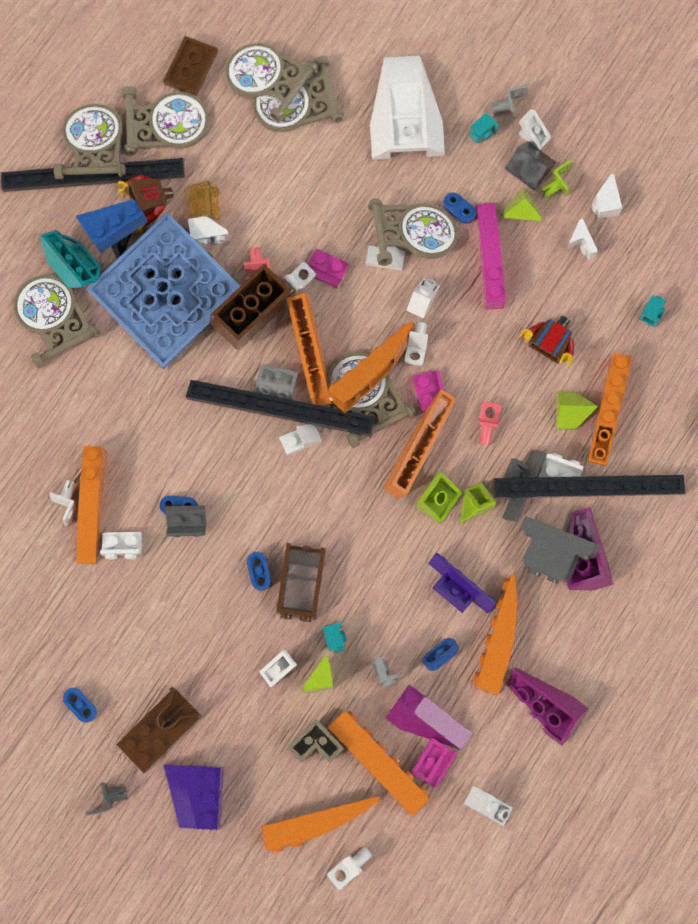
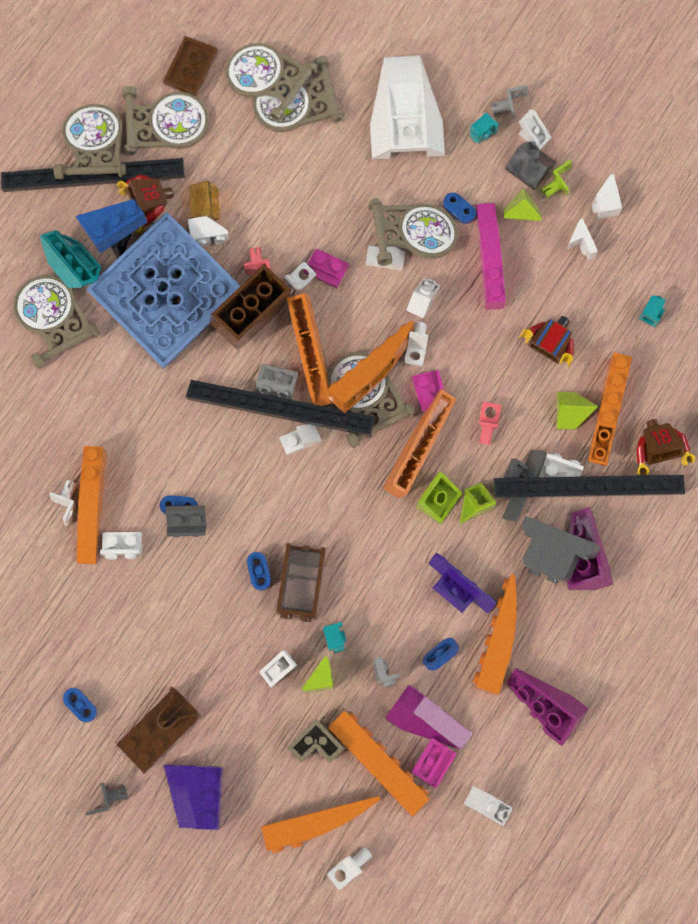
(661, 444): none -> torso

